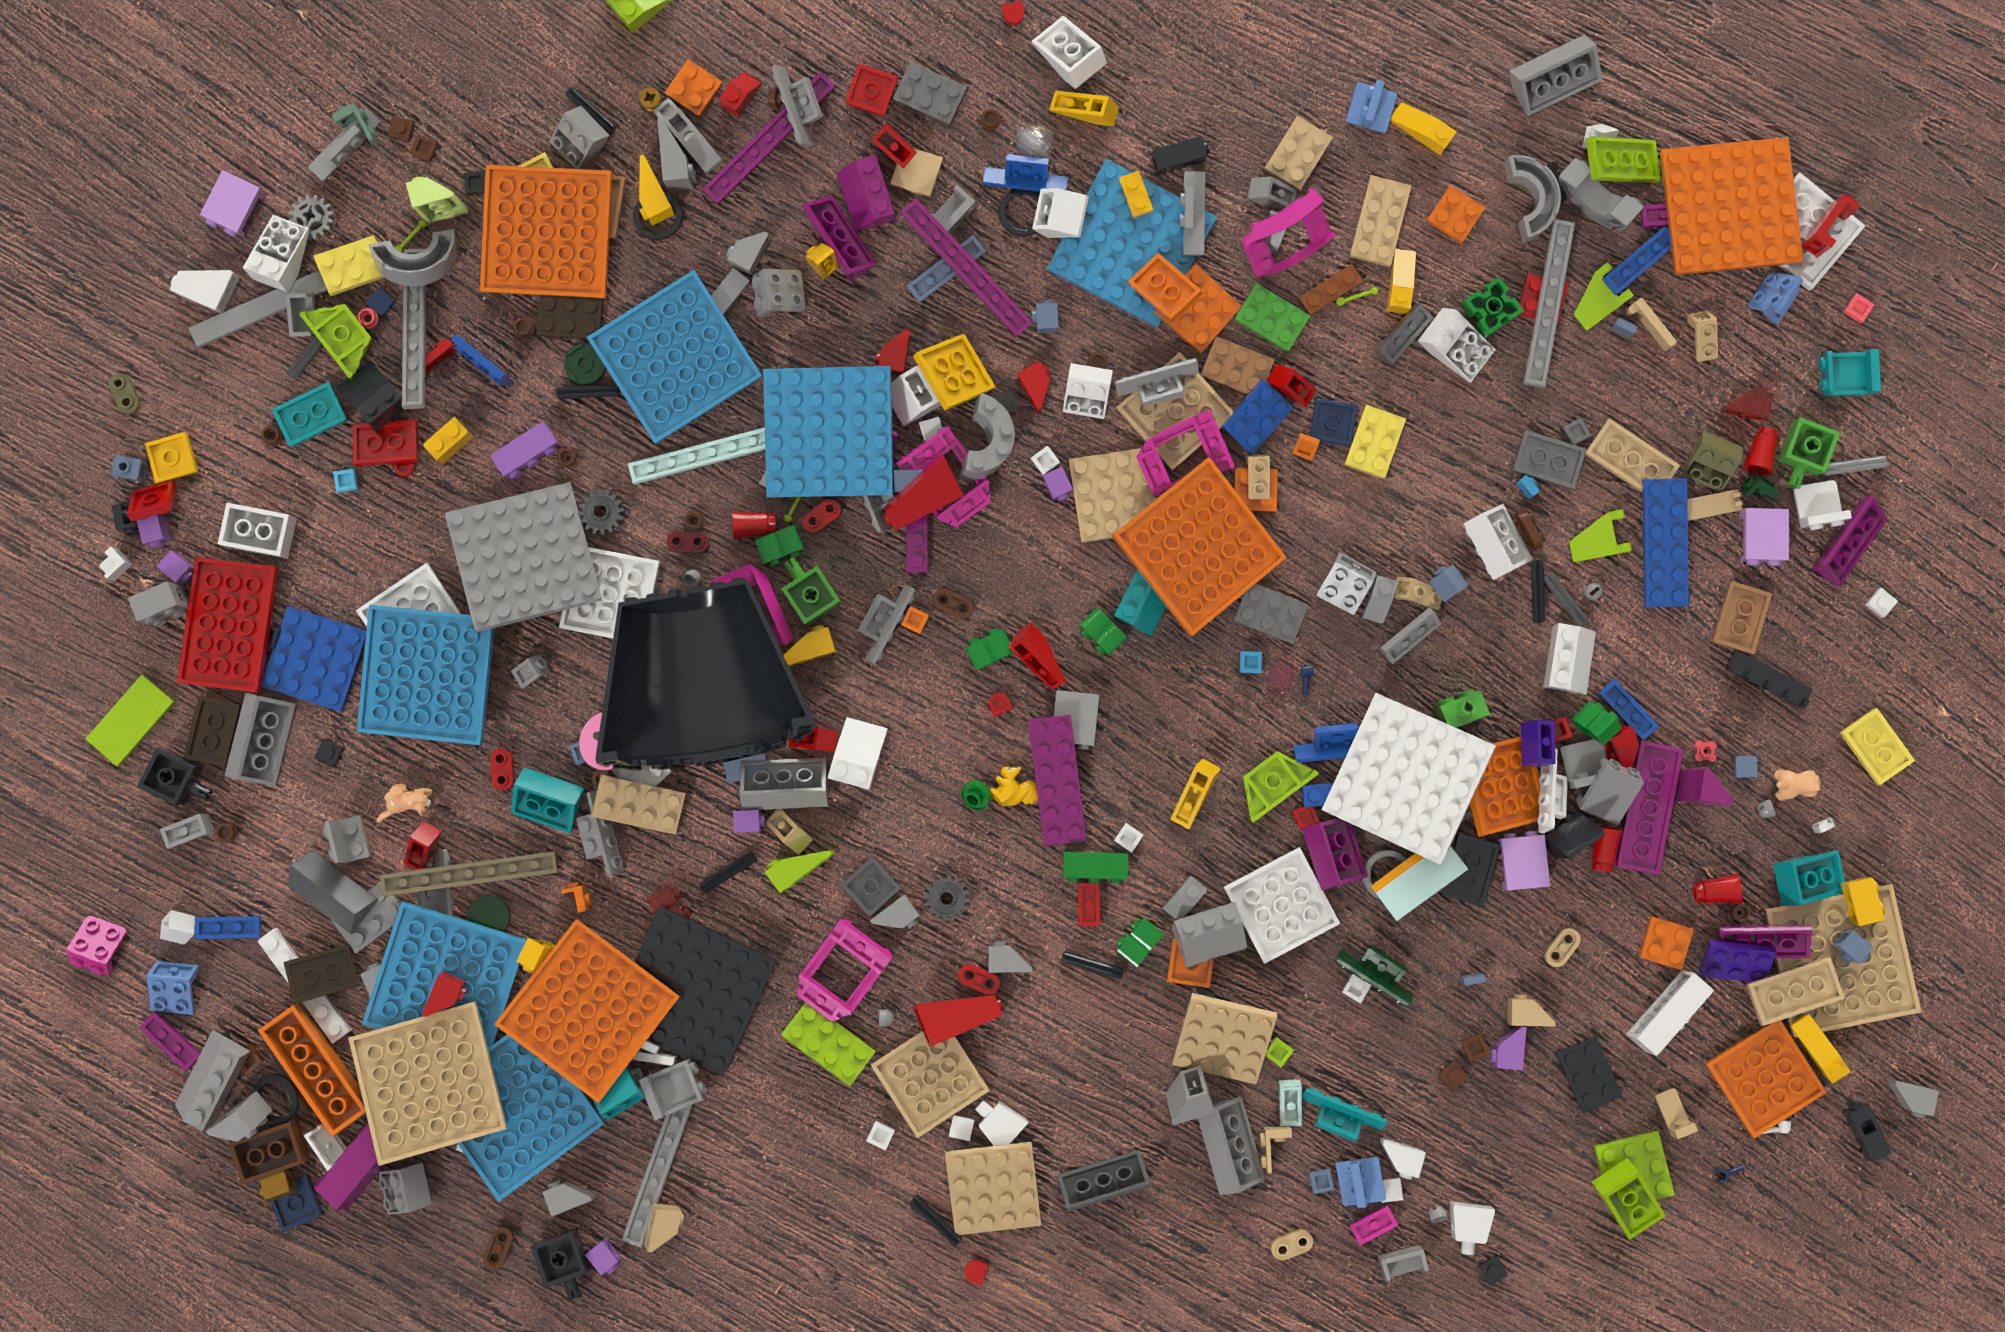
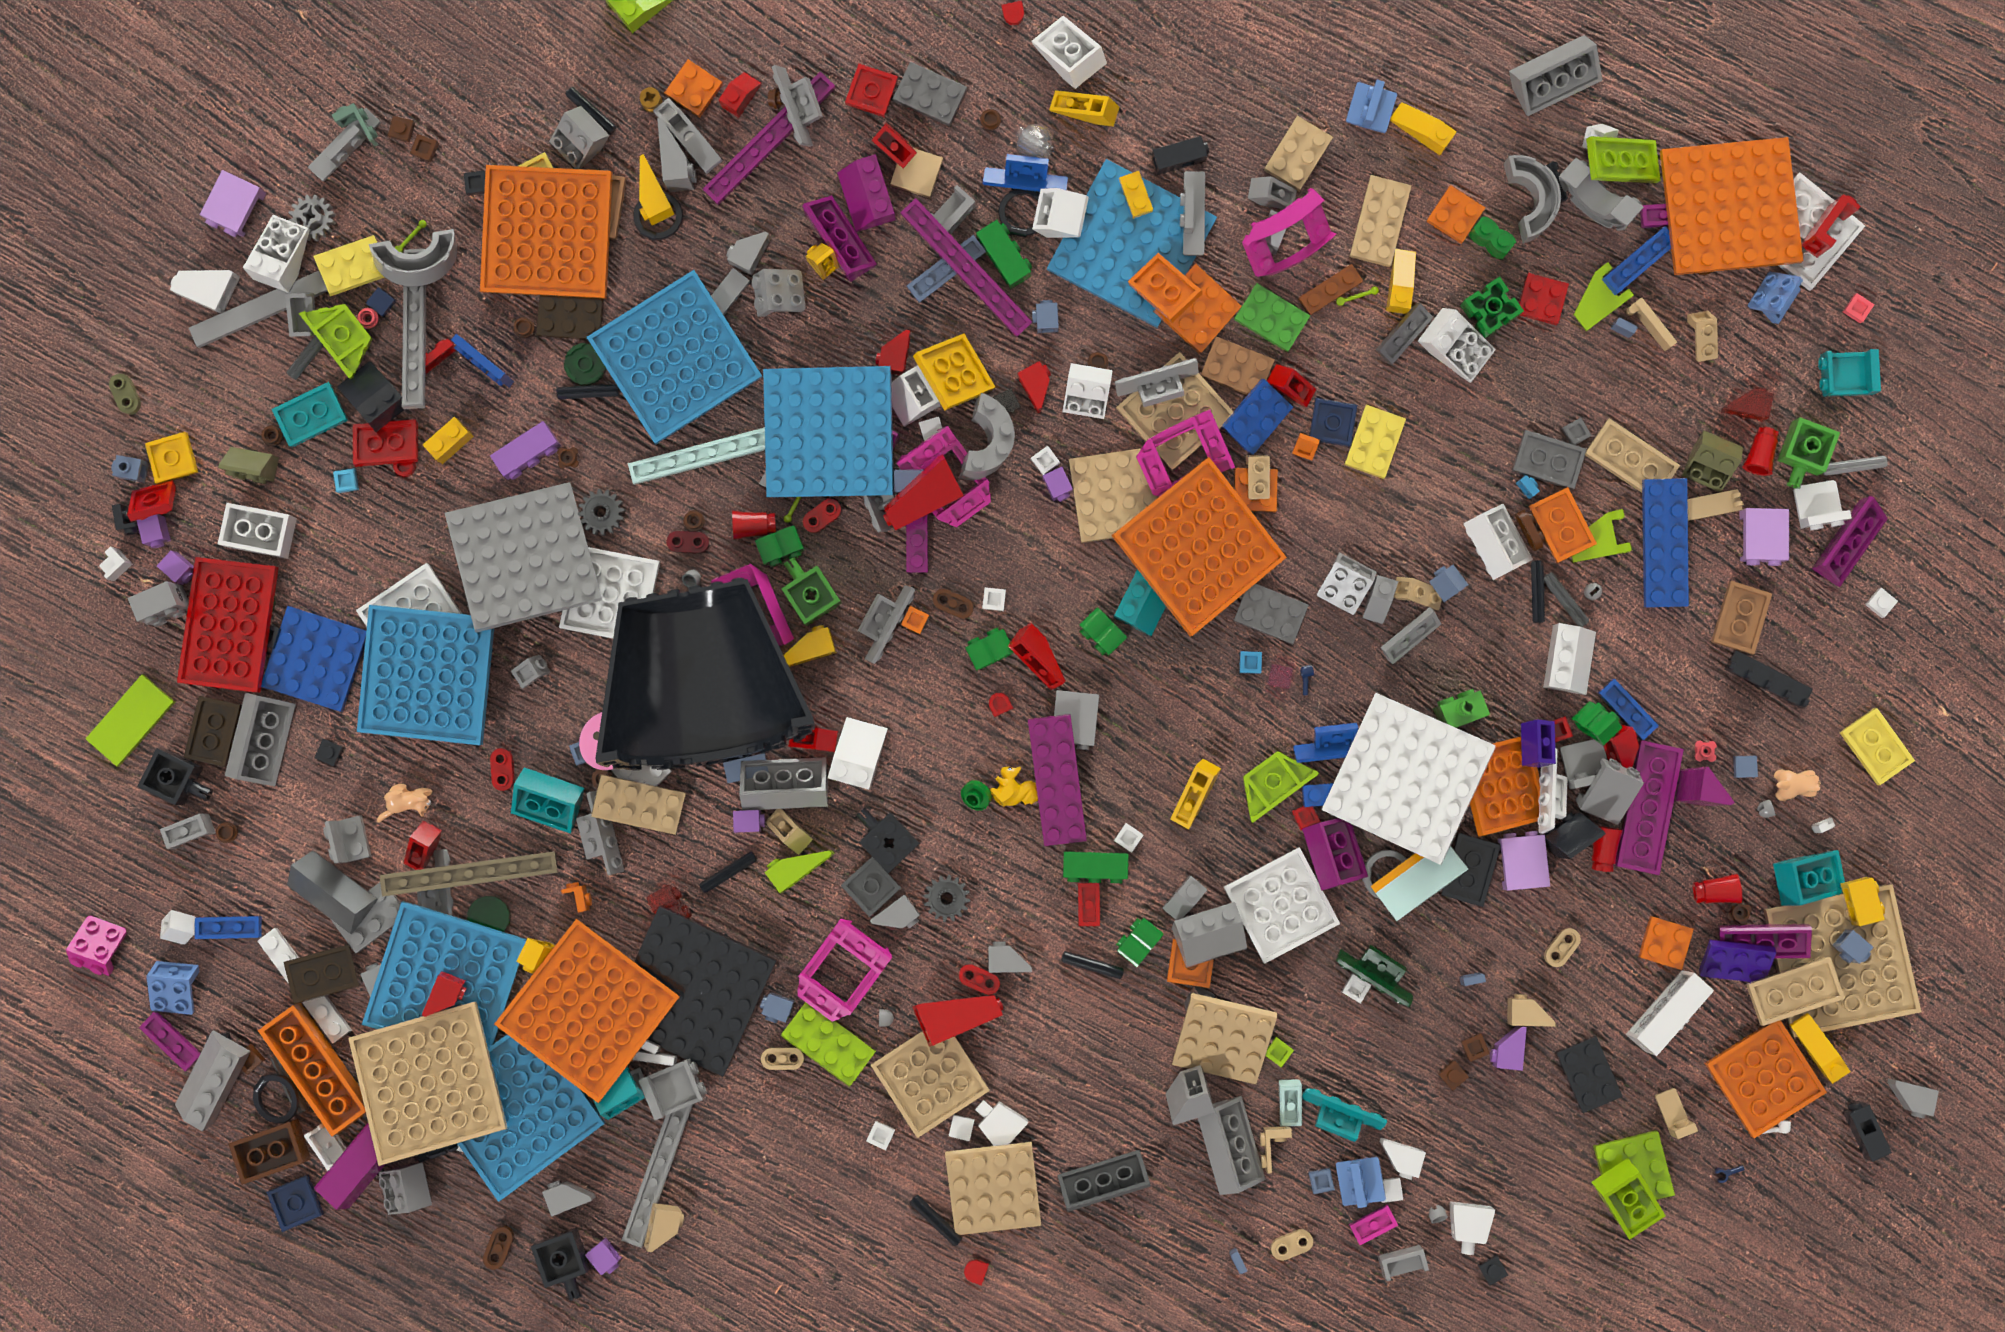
(242, 1119): light grey slope -> none
(249, 465): none -> olive slope
(277, 1185): pearl gold brick -> none
(433, 200): yellowish green slope -> none
(436, 1153): none -> black axle
(776, 1007): none -> sand blue brick
(783, 1059): none -> tan plate
(875, 841): none -> black brick
(994, 599): none -> white tile
(1004, 254): none -> green brick
(1237, 1261): none -> sand blue tile
(1488, 235): none -> green brick
(1549, 303): light grey tile -> none
(1562, 525): none -> orange plate
(1760, 484): dark green bracket -> none

